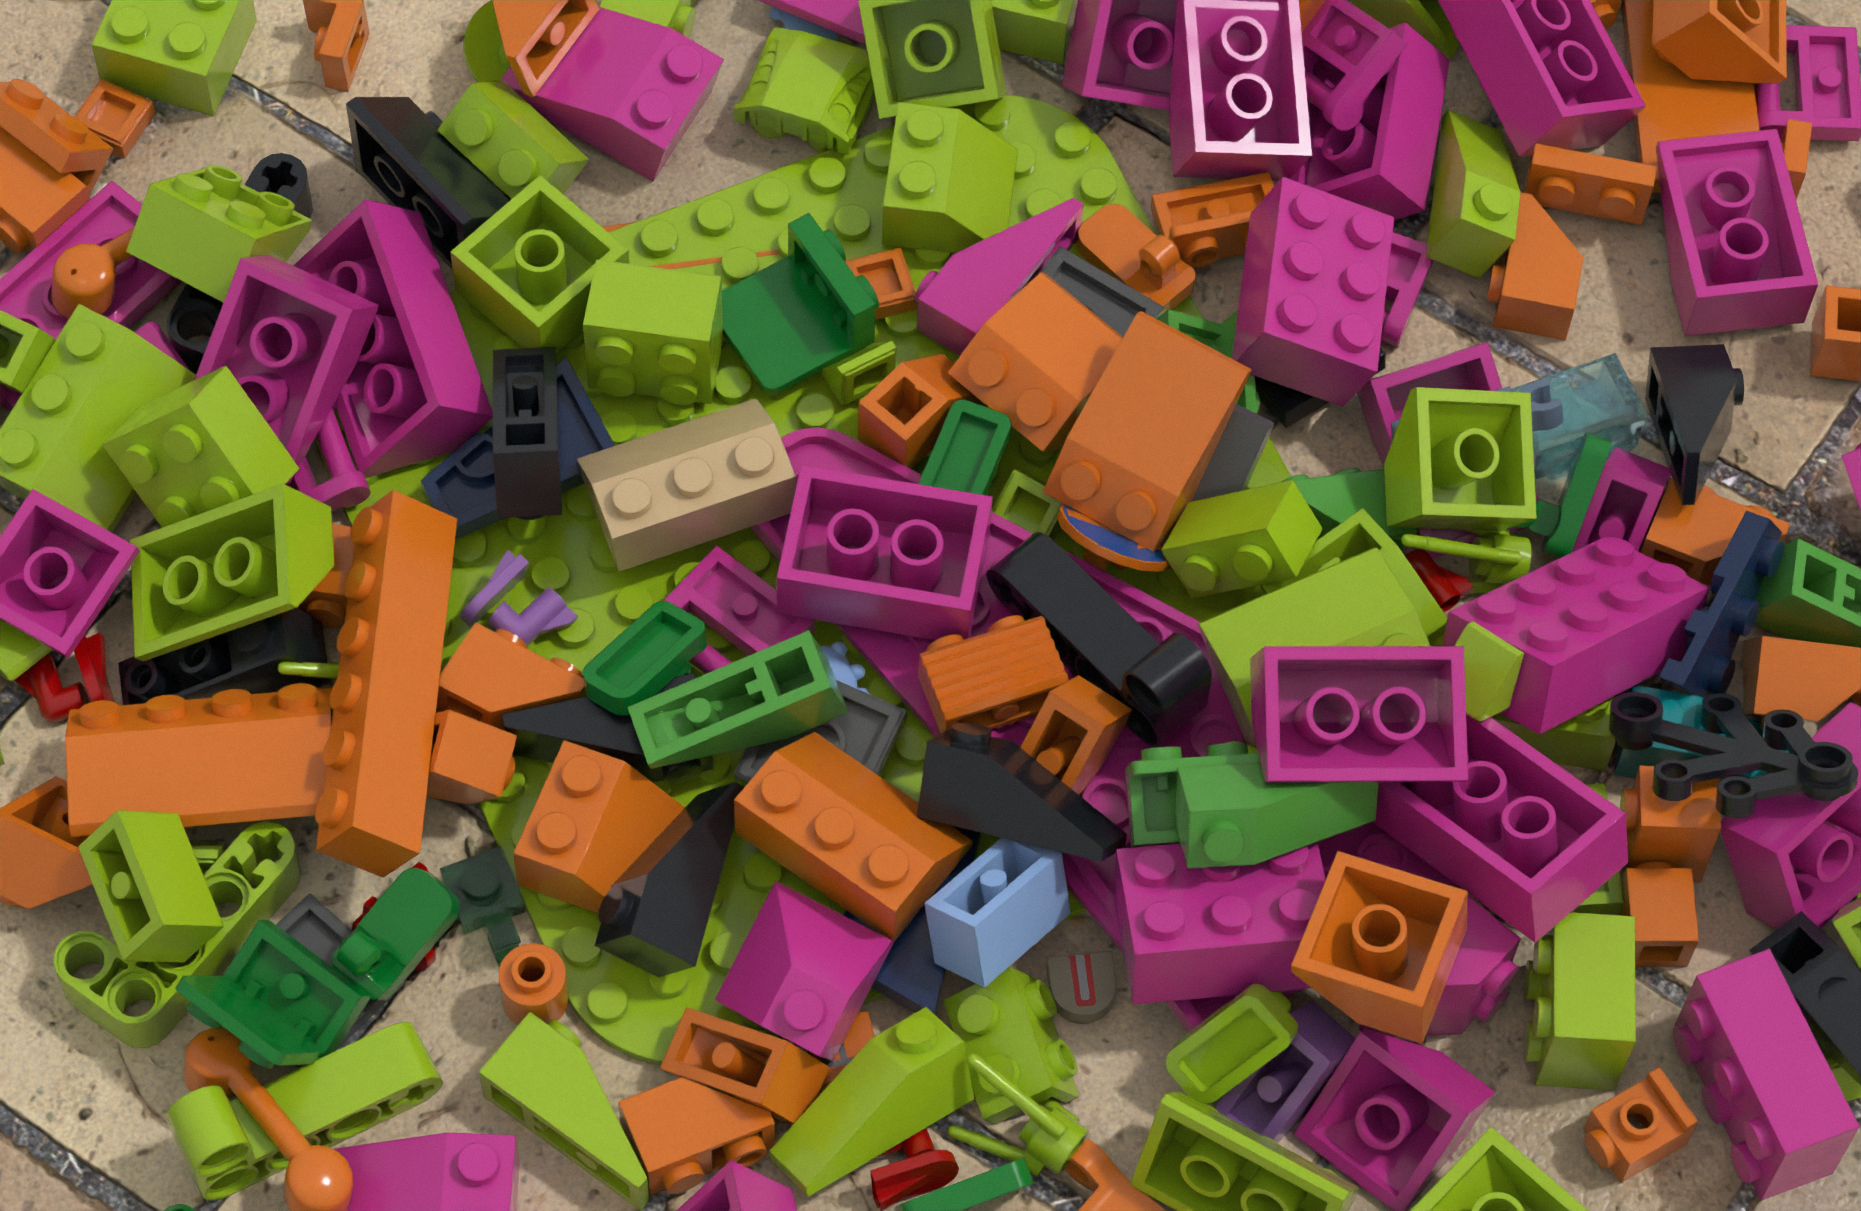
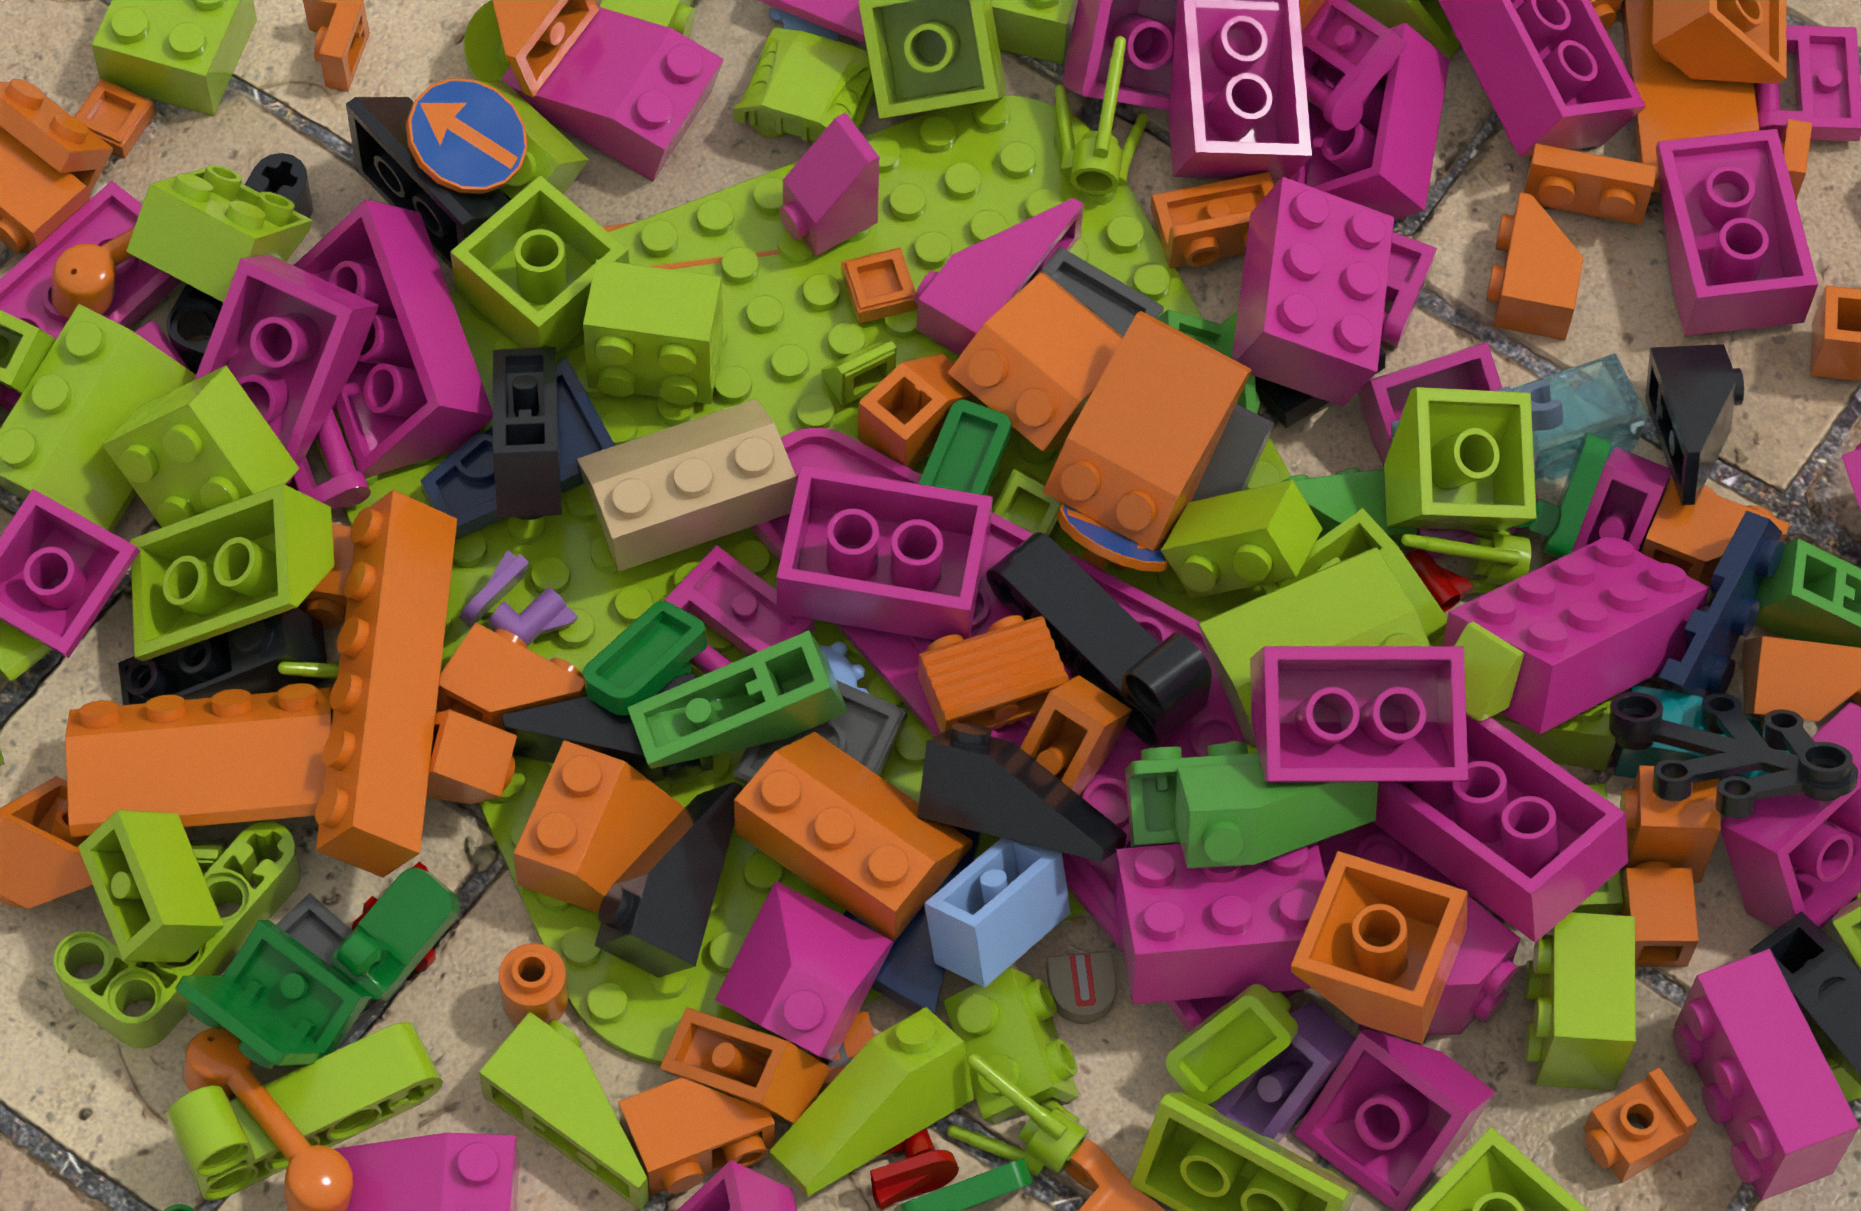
(45, 685): red piece -> none
(466, 136): none -> blue piece
(487, 898): clear green plate -> none
(799, 311): green bracket -> none
(832, 188): none -> dark pink slope
(945, 180): lime slope -> none
(1097, 161): none -> lime plant
(1135, 255): orange piece -> none
(1472, 196): lime slope -> none

